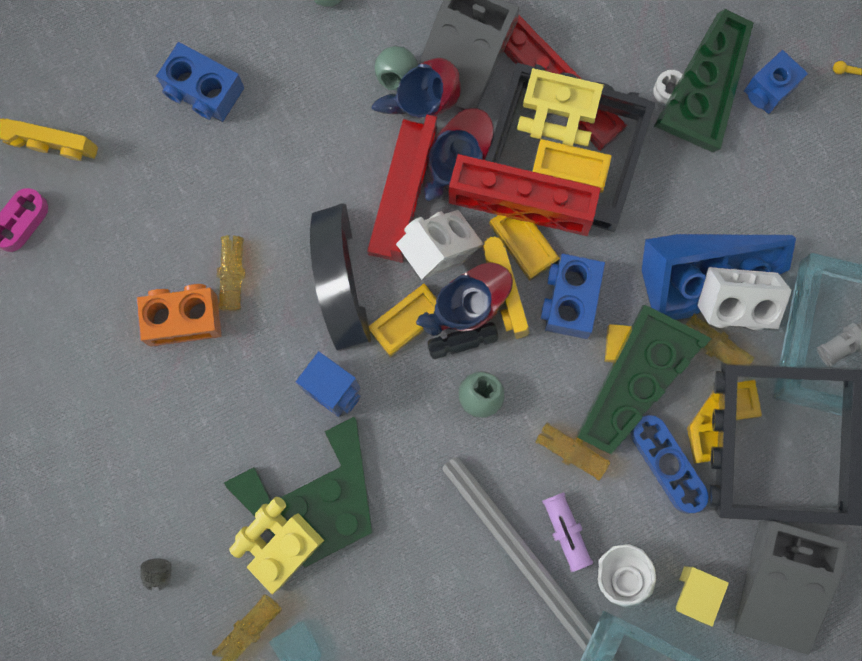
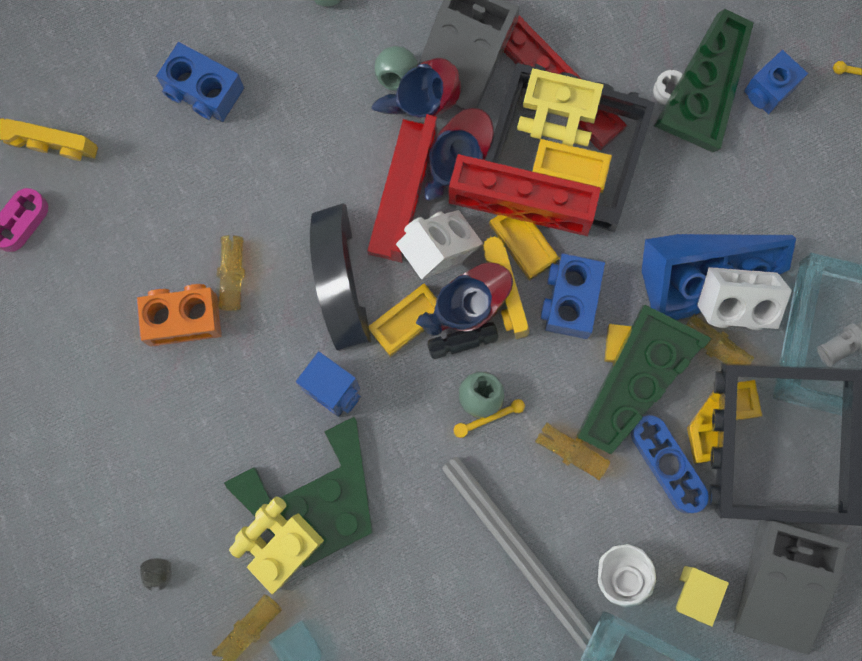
(461, 430): none -> yellow hinge
(578, 556): lavender pin -> none

